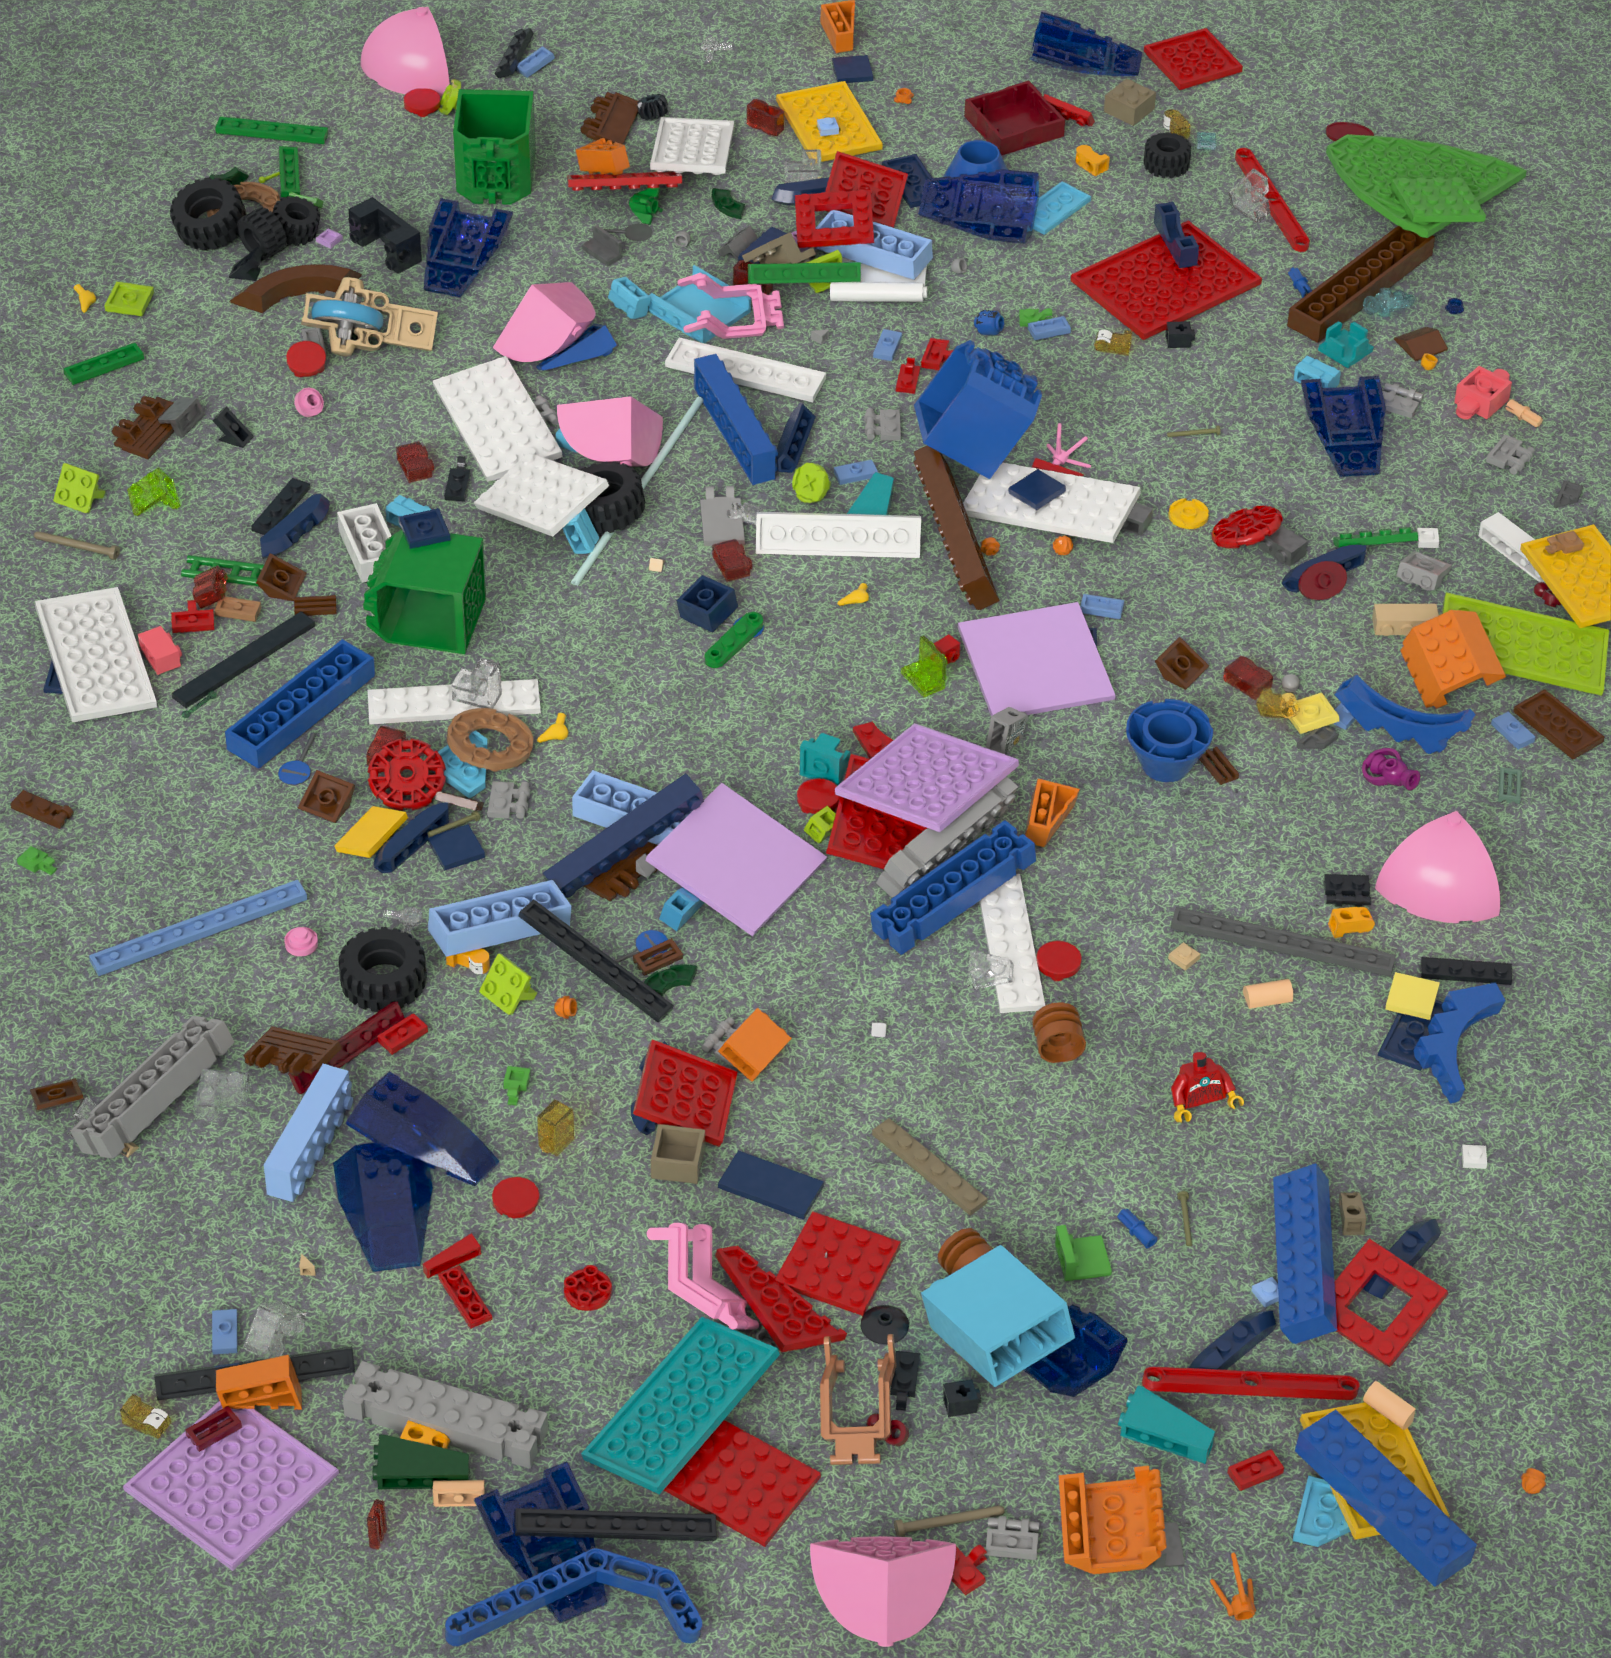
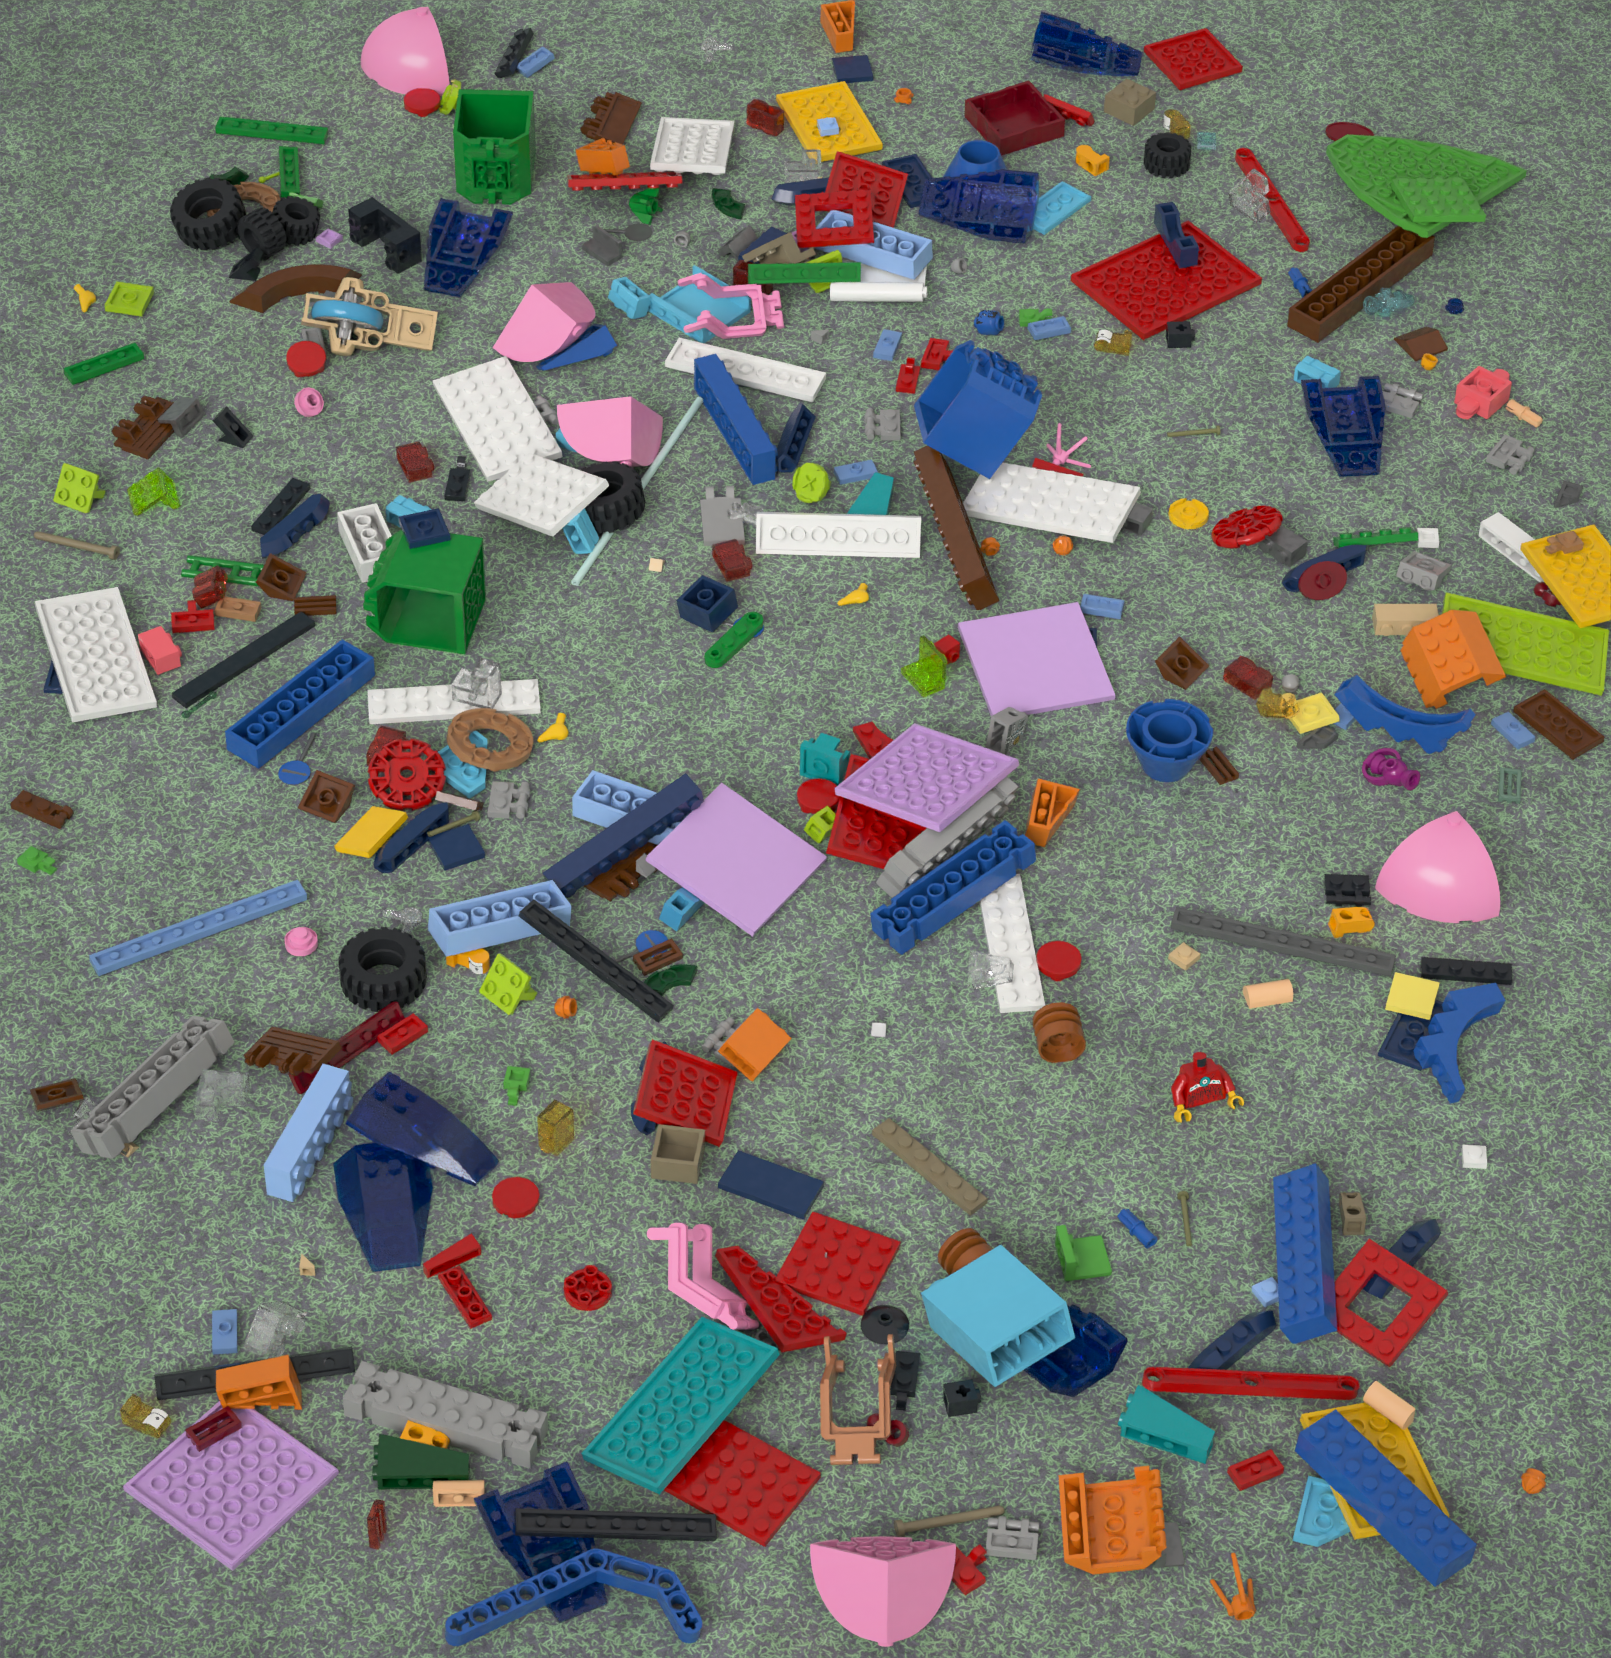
(652, 106): black gear -> none
(1037, 489): dark blue tile -> none
(1346, 346): teal panel -> none

